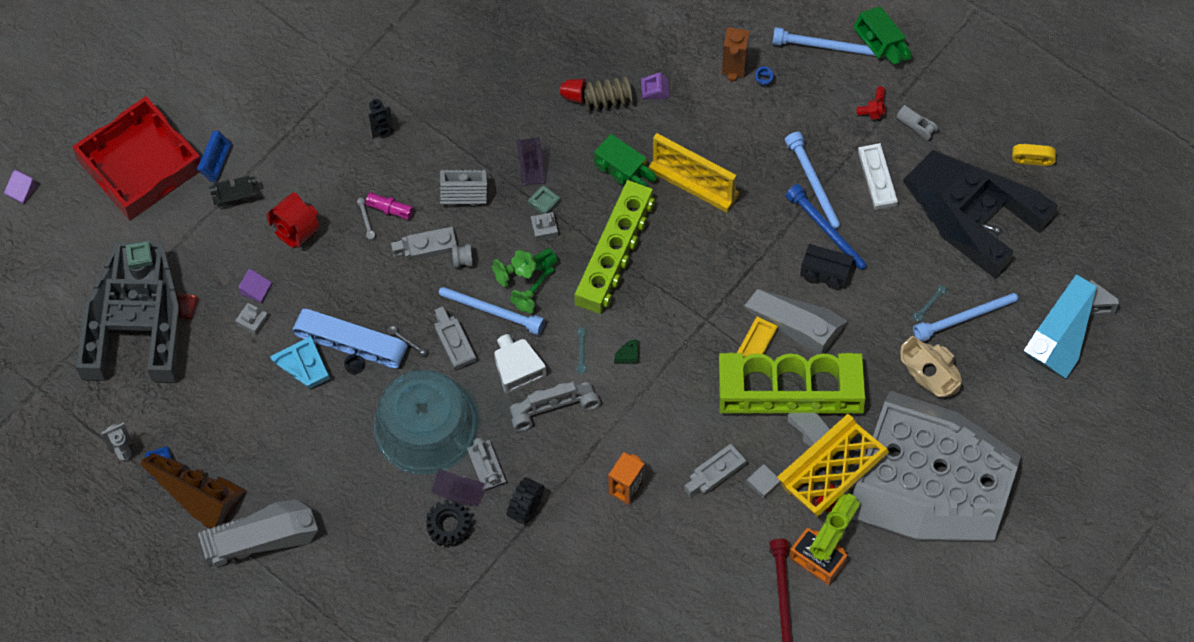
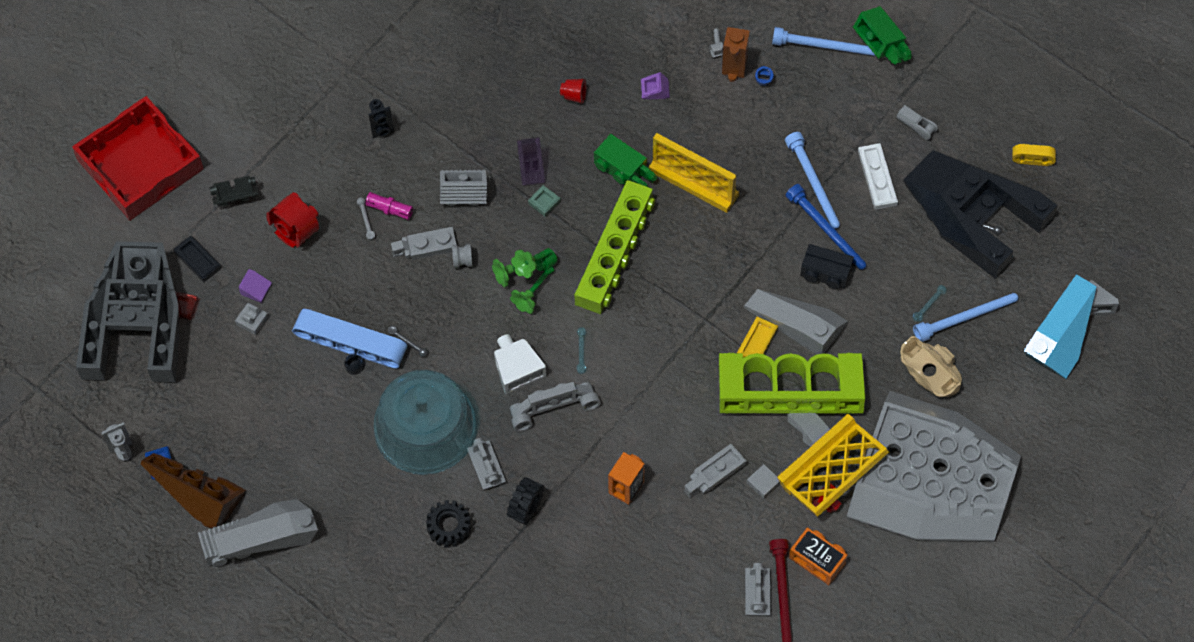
(20, 187): medium lavender slope -> none
(139, 255): sand green tile -> none
(197, 259): none -> black tile
(214, 156): blue plate -> none
(303, 363): medium azure wing -> none
(453, 339): light grey hinge -> none
(458, 487): clear purple slope -> none
(533, 324): light blue piece -> none
(544, 226): light grey tile -> none
(607, 93): dark tan piece -> none
(627, 353): dark green tile -> none
(717, 48): none -> light grey hand
(757, 590): none -> light grey hinge
(829, 535): lime piece -> none
(875, 107): red piece -> none

